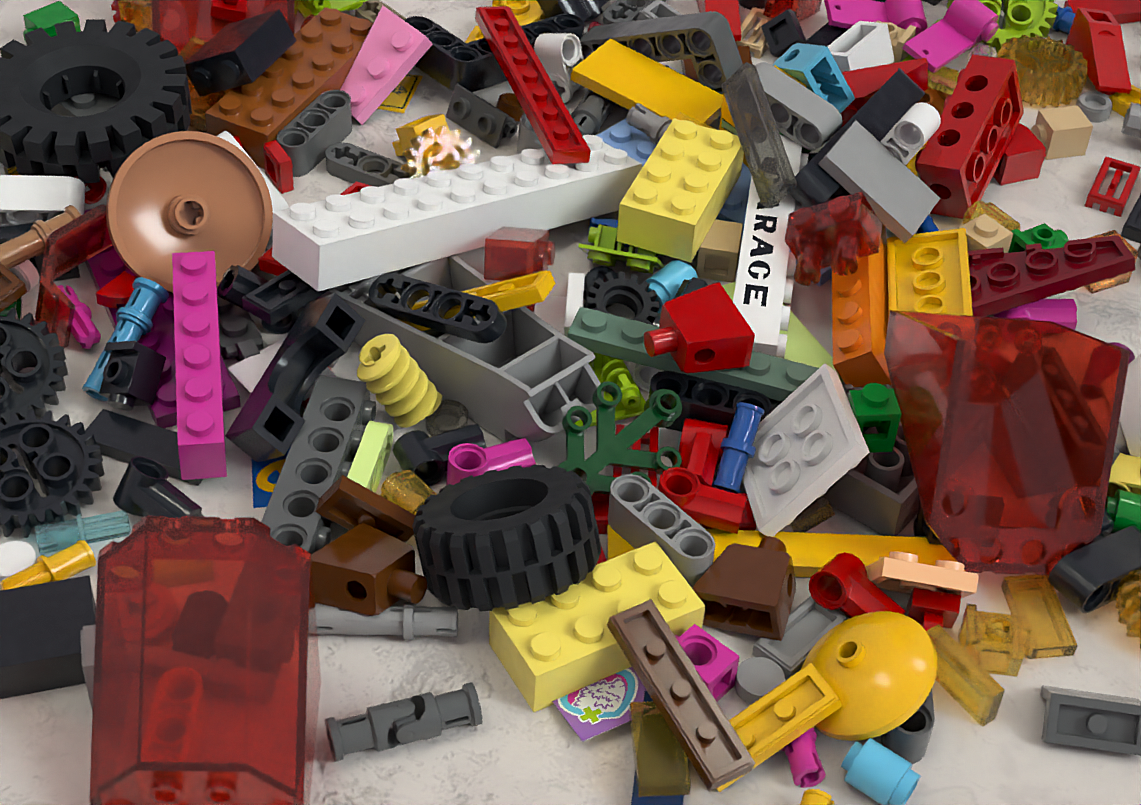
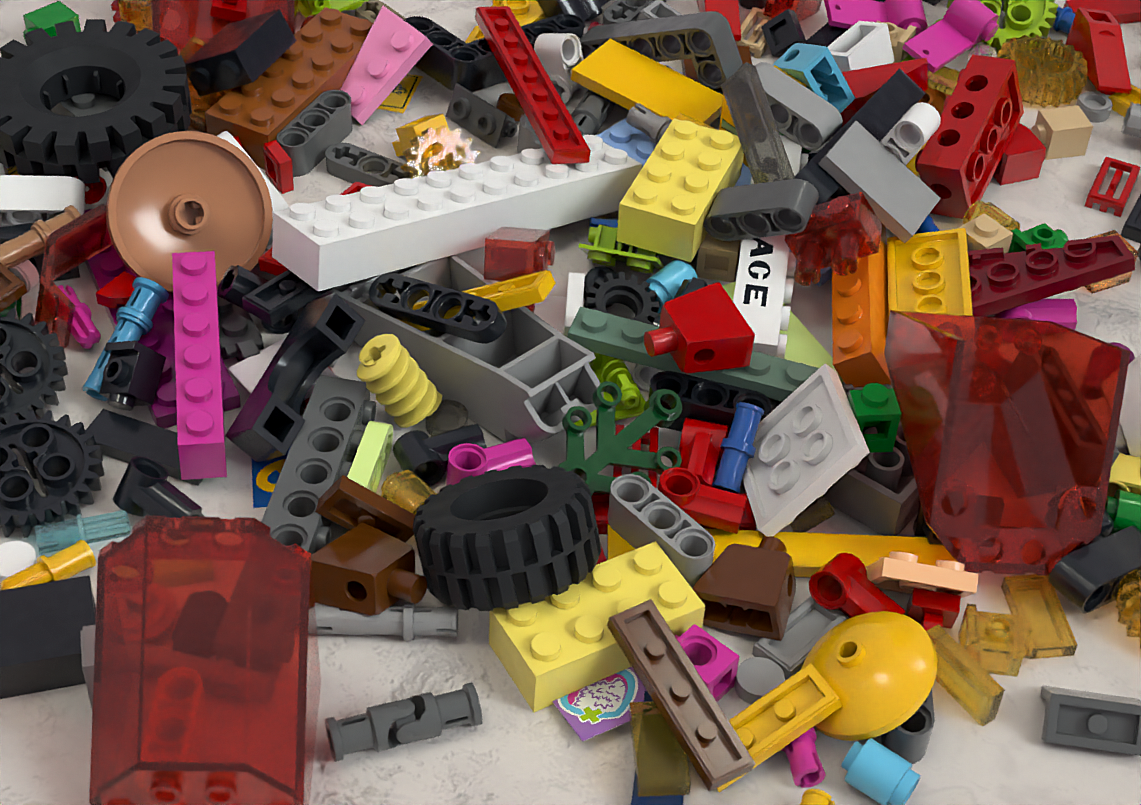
(761, 210): none -> dark grey beam

